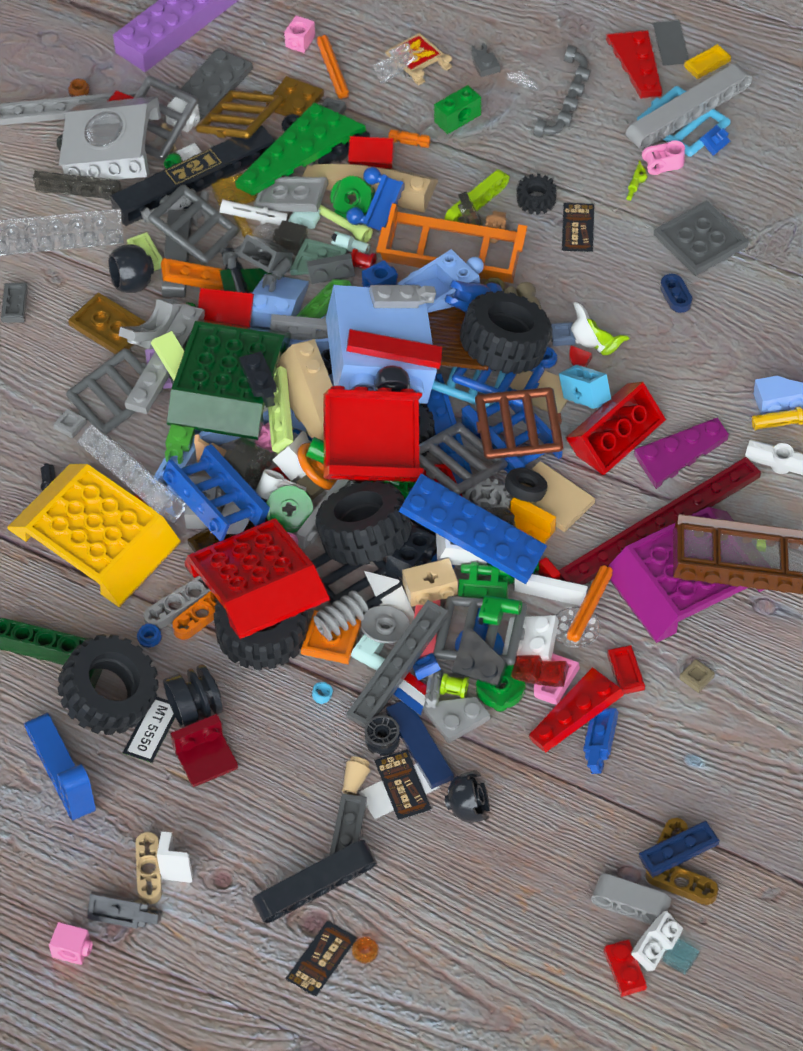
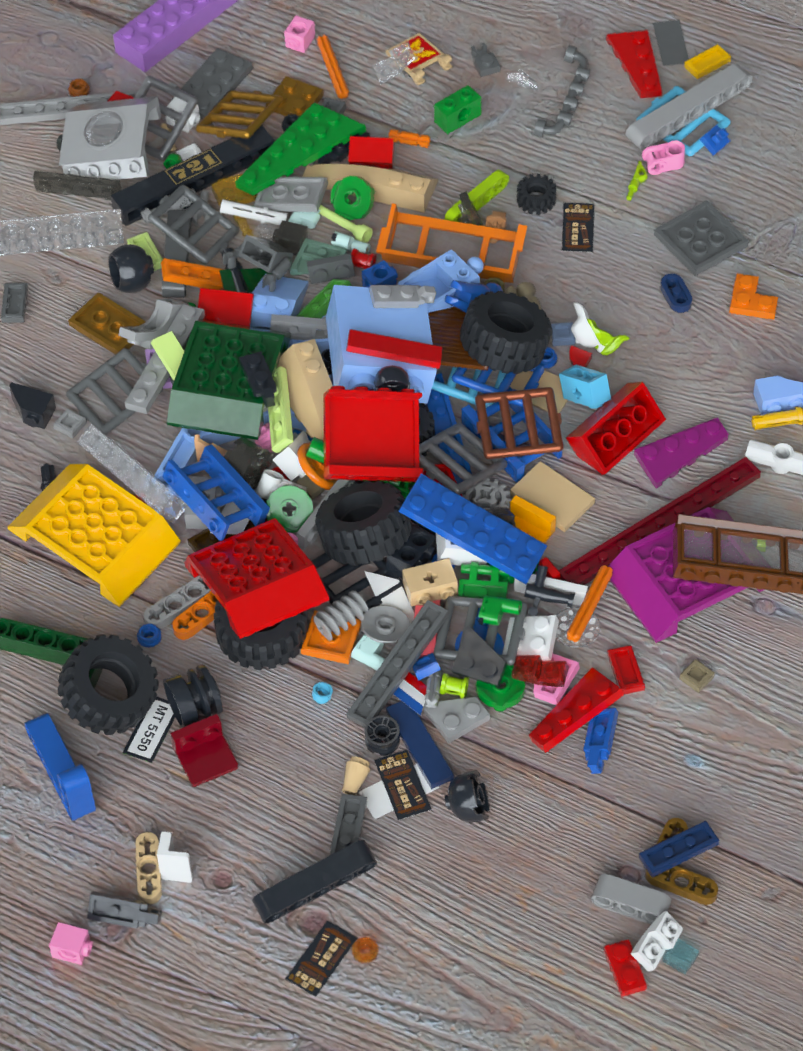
(33, 405): none -> black slope
(177, 441): bright green plate -> none
(388, 192): blue gear -> none
(527, 476): black tyre -> none
(540, 593): none -> black piece
(747, 302): none -> orange plate

